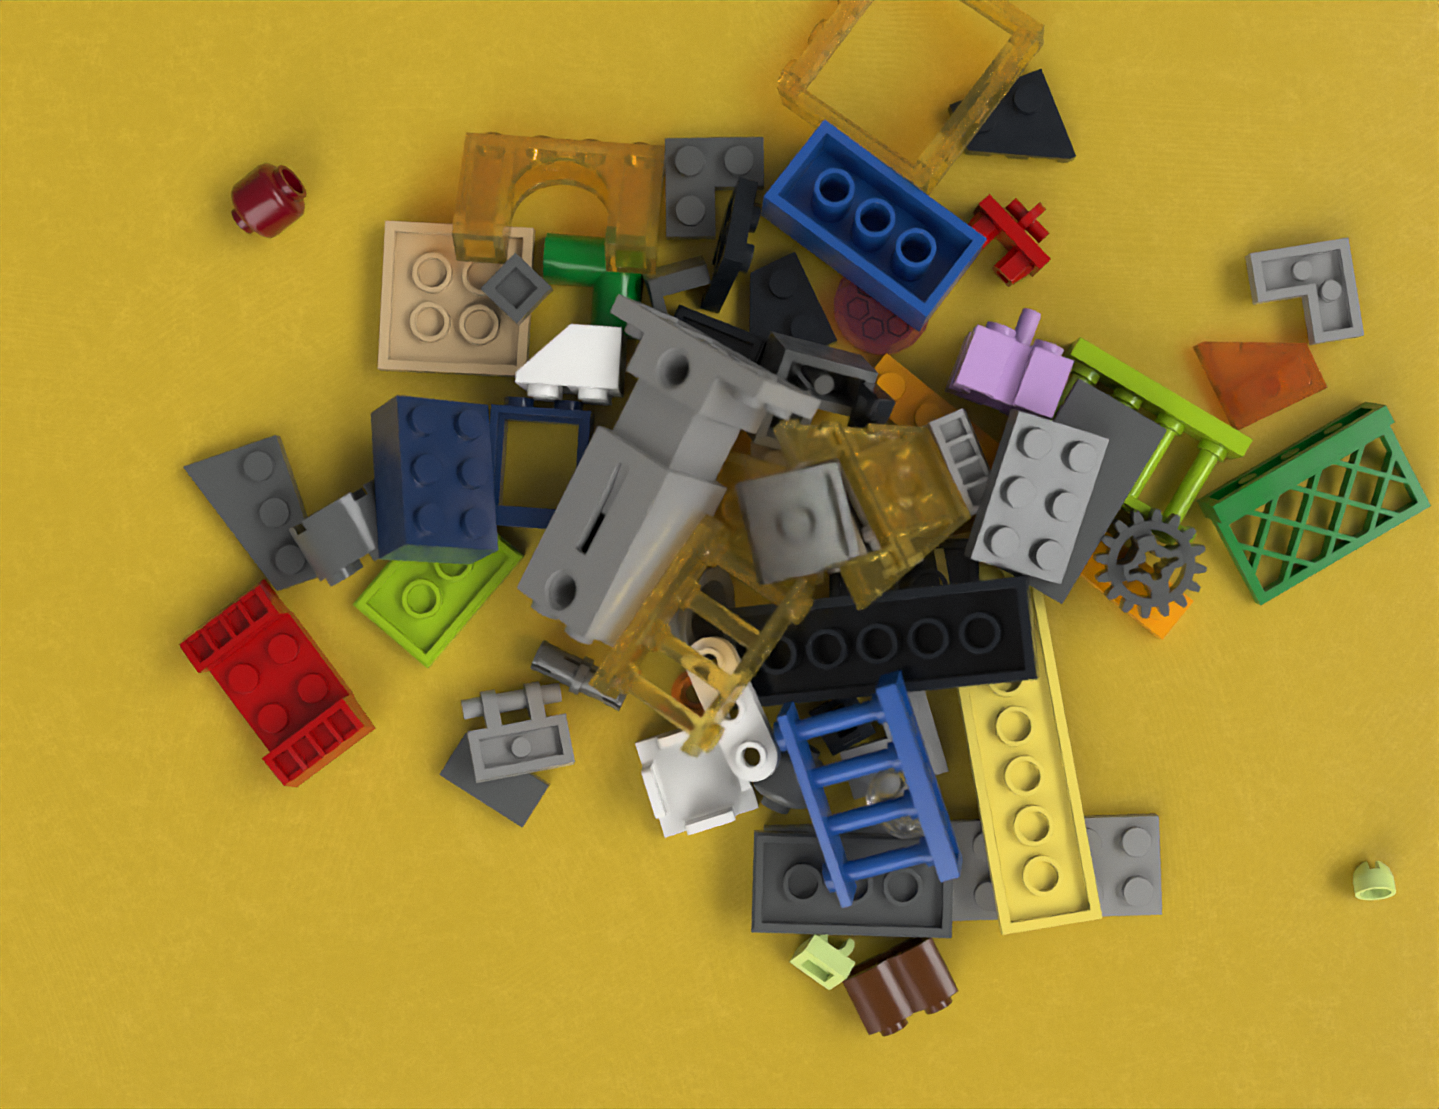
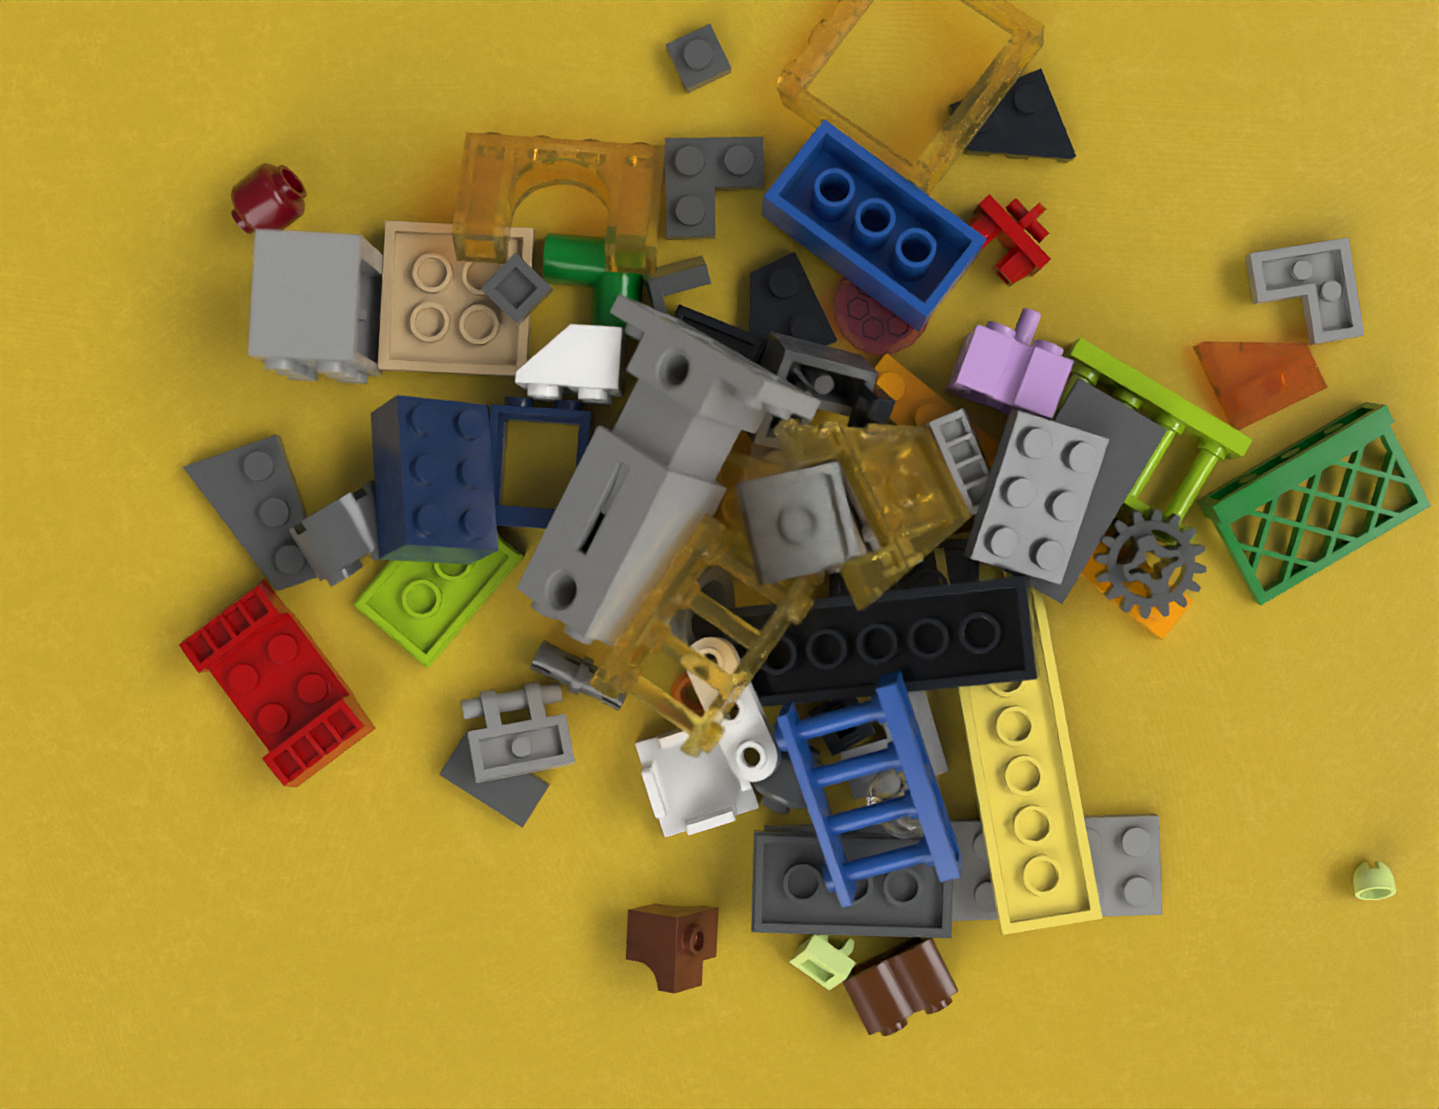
(316, 305): none -> light grey container
(672, 942): none -> copper brick
(698, 58): none -> dark grey plate
(732, 250): black wing -> none

